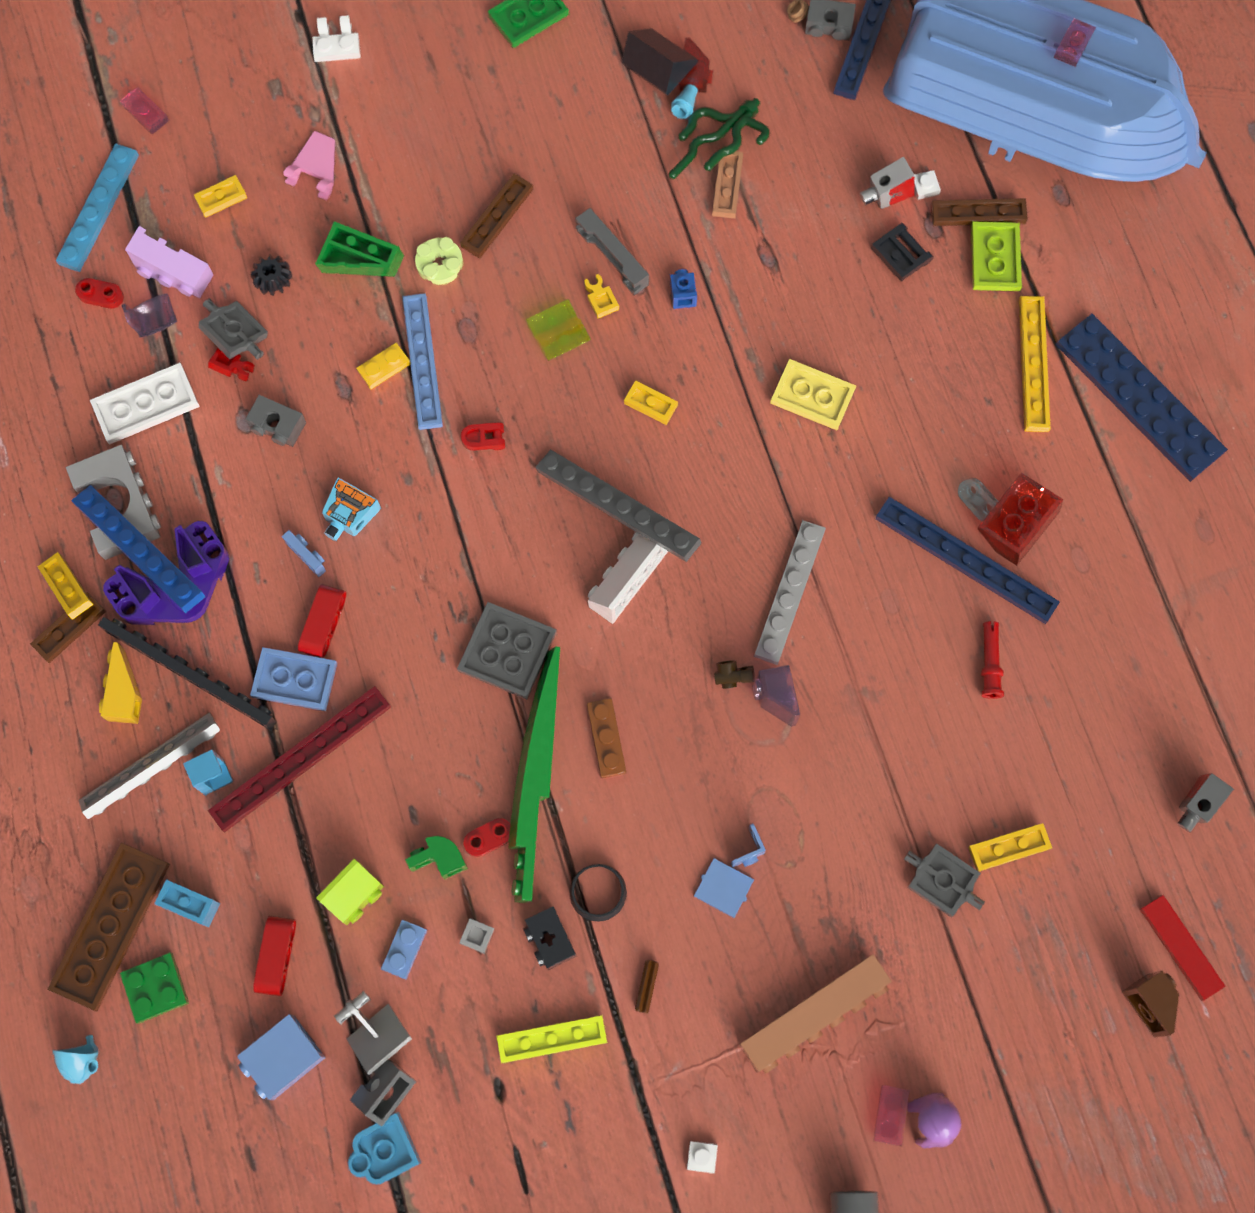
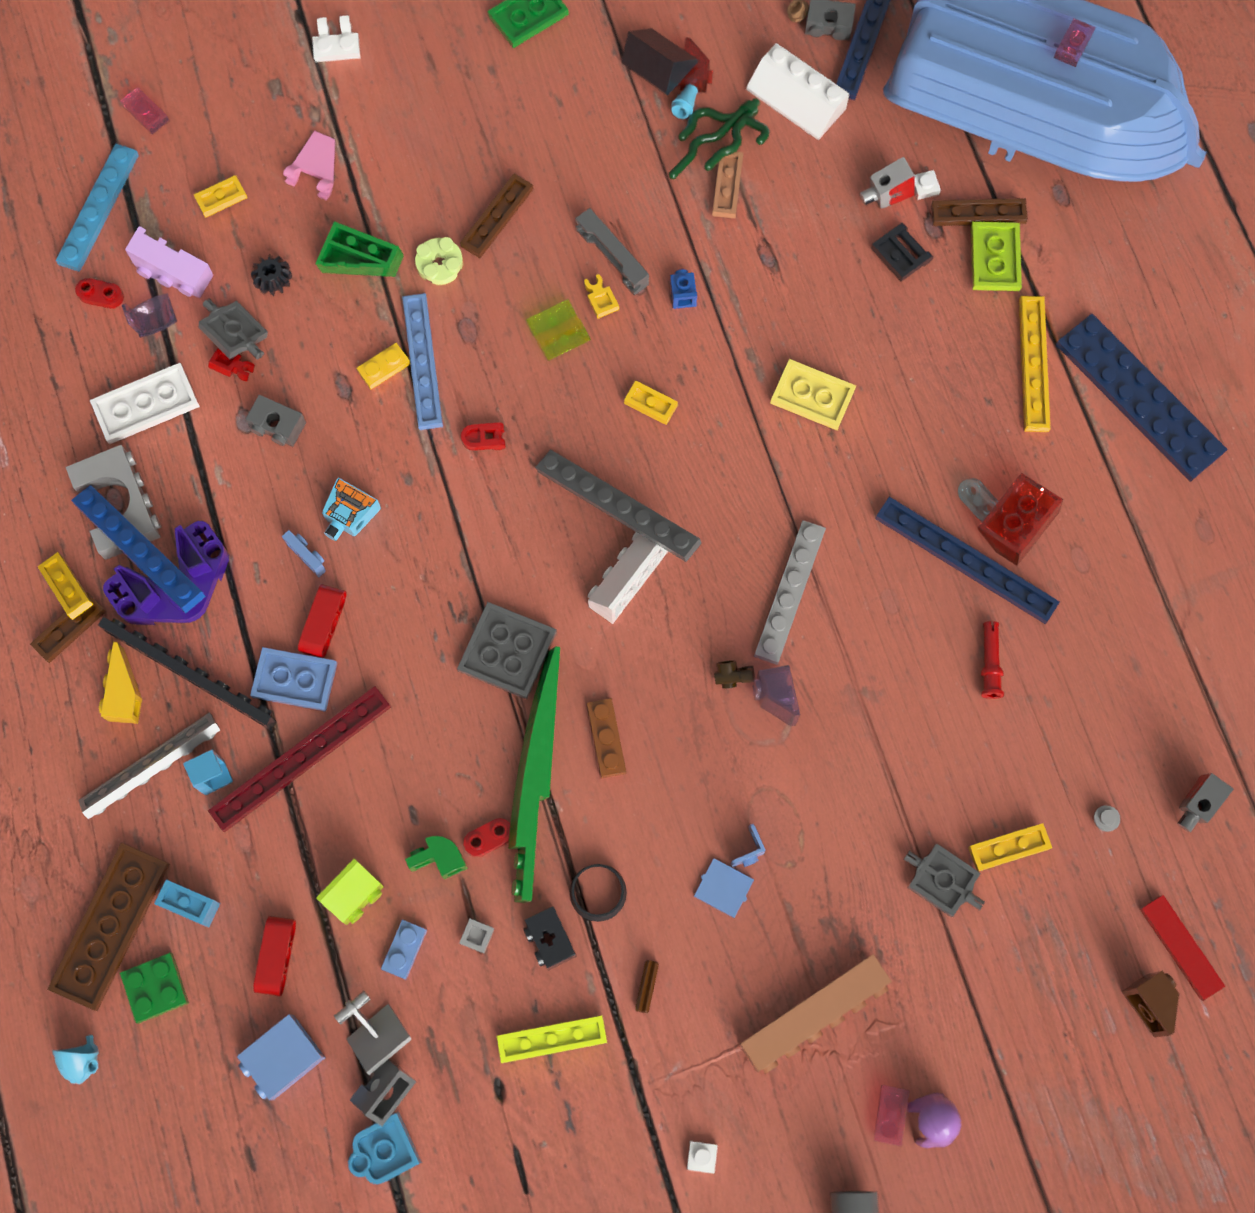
(798, 91): none -> white slope
(1106, 818): none -> light grey plate

